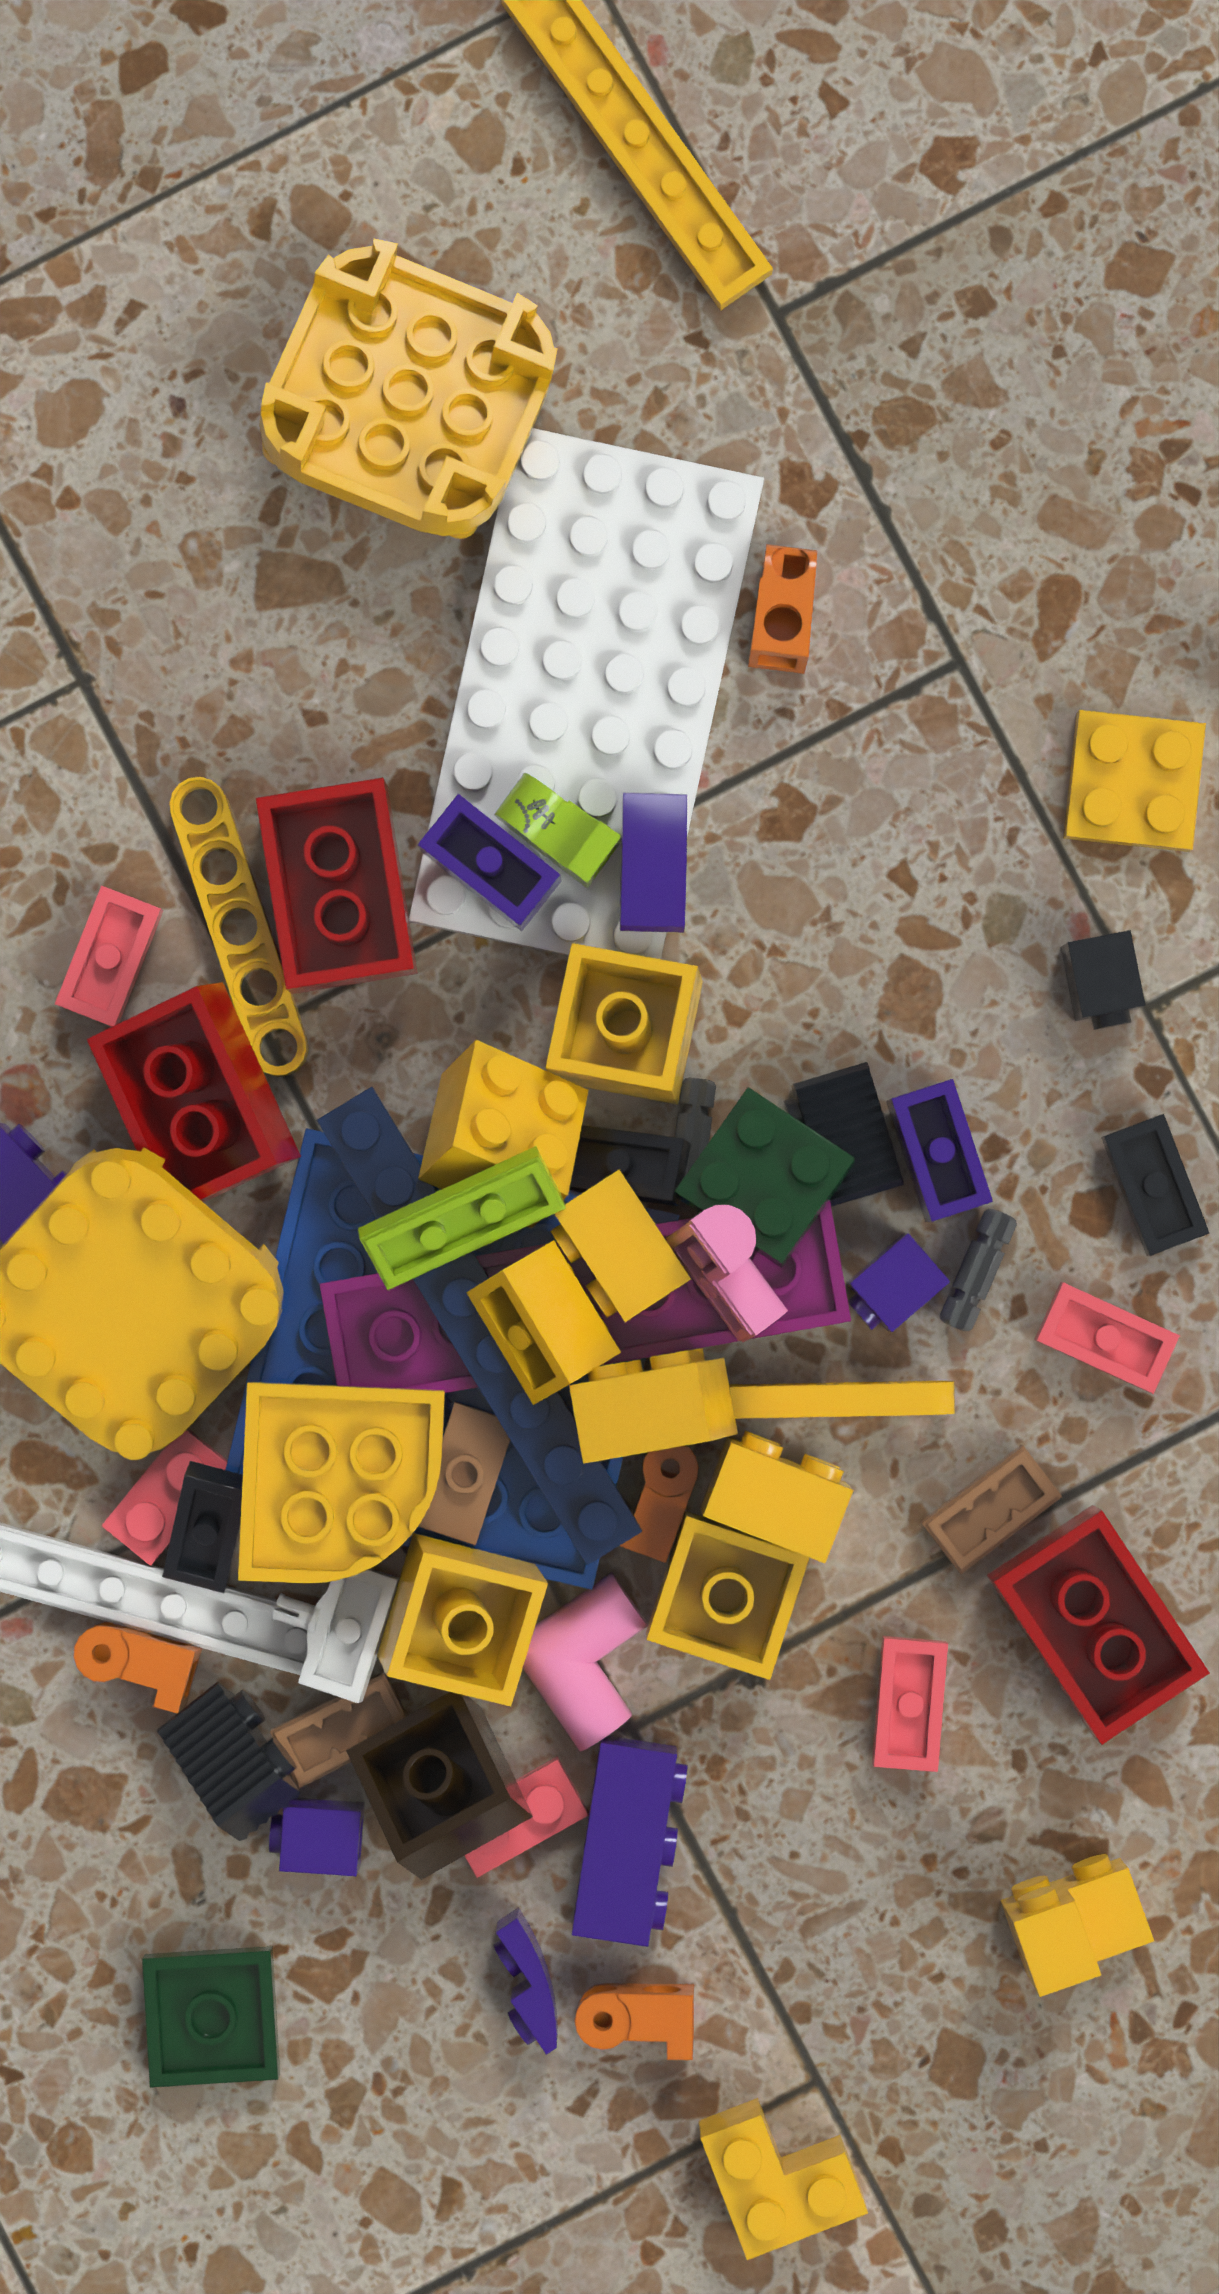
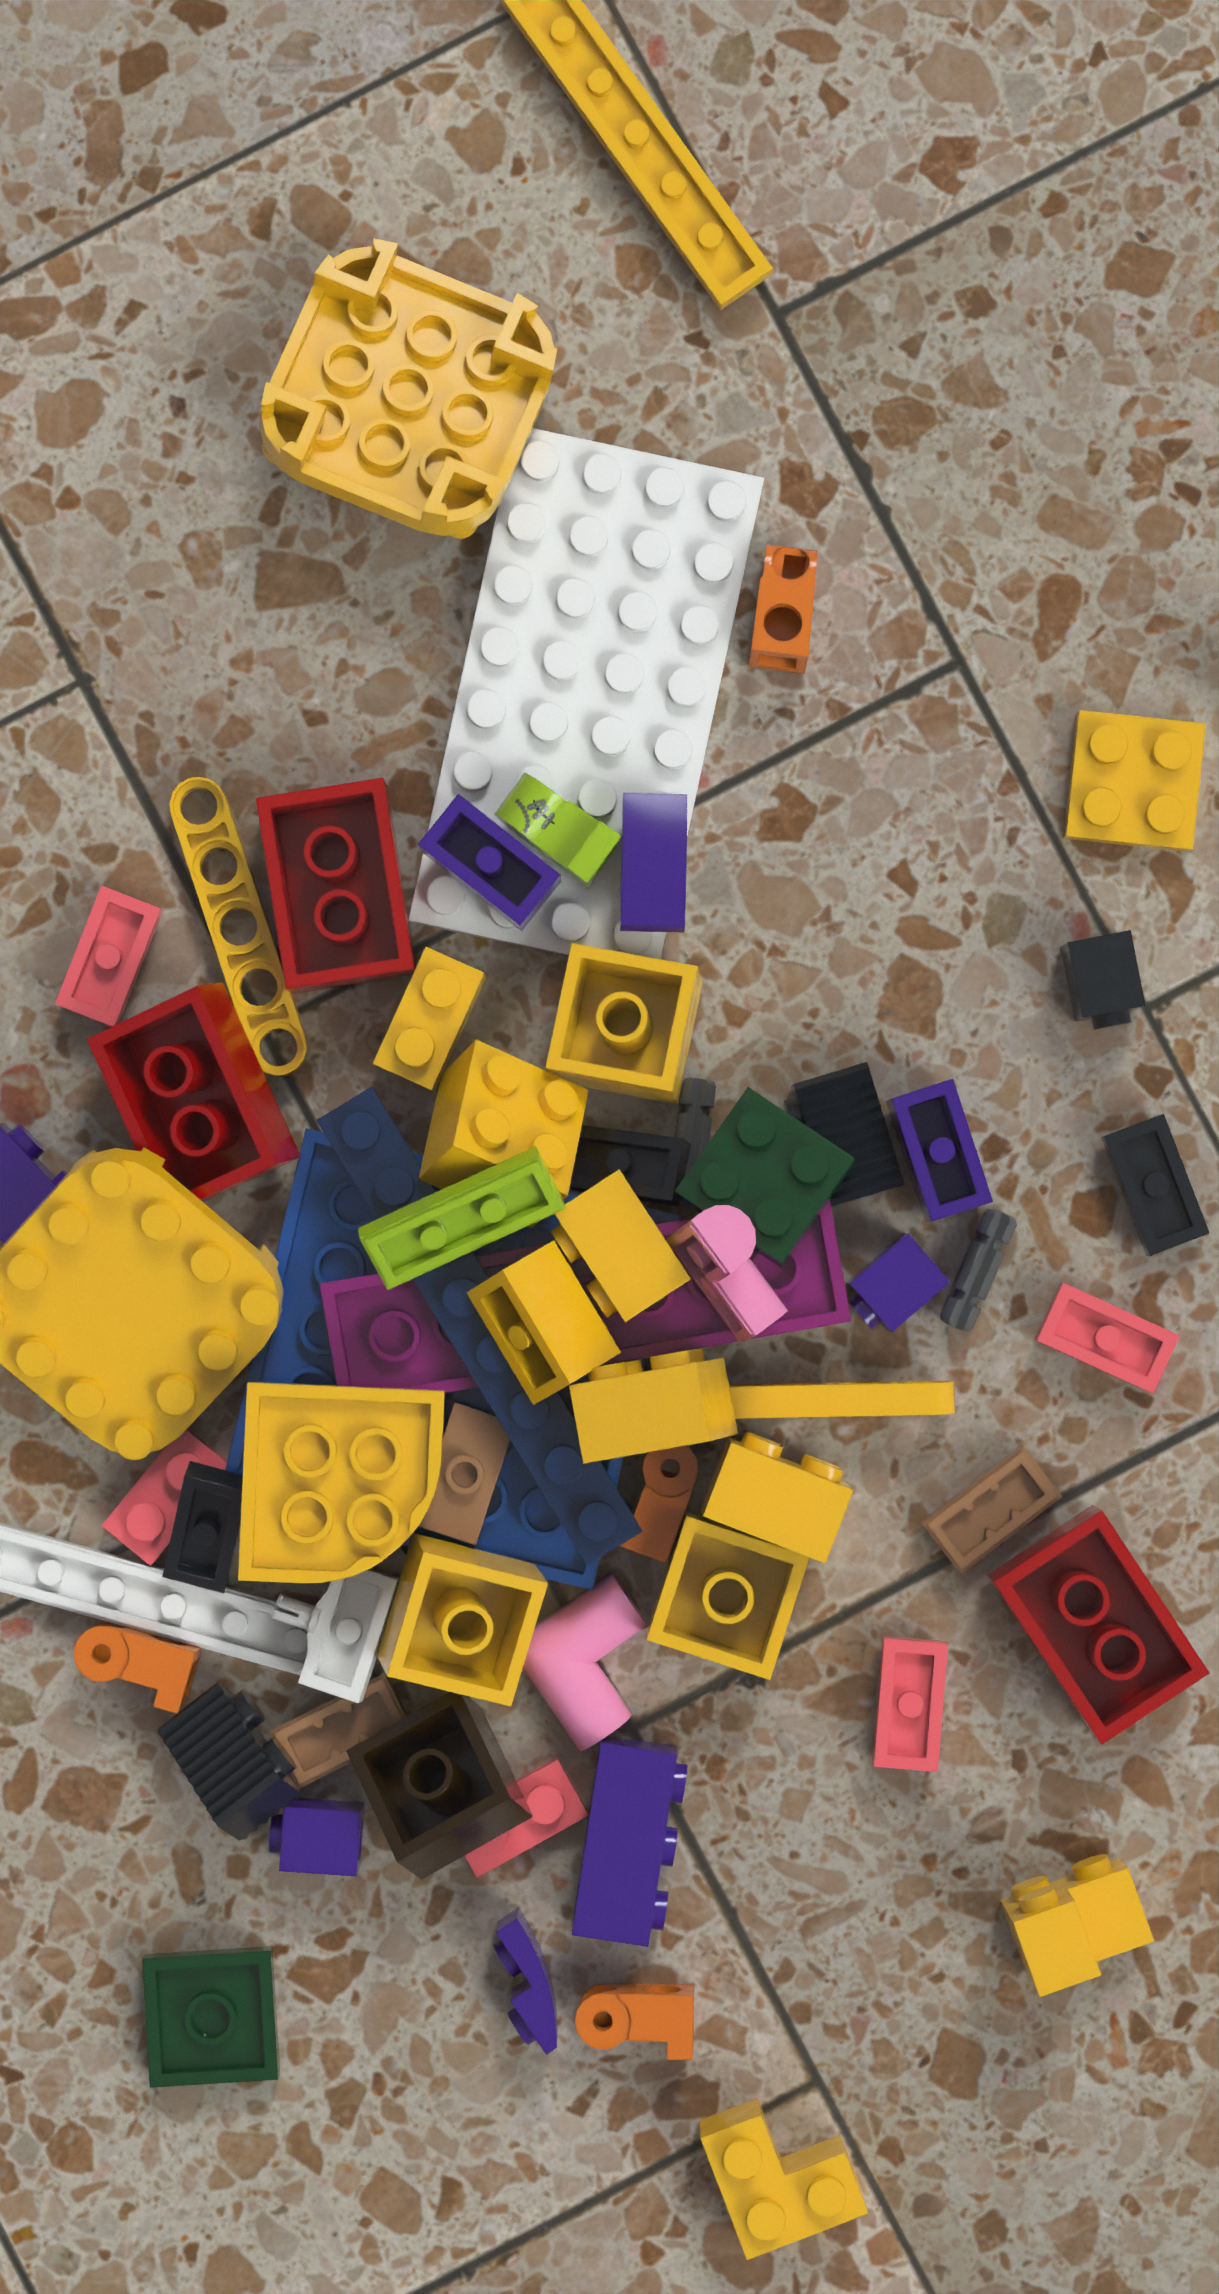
(430, 1019): none -> yellow brick

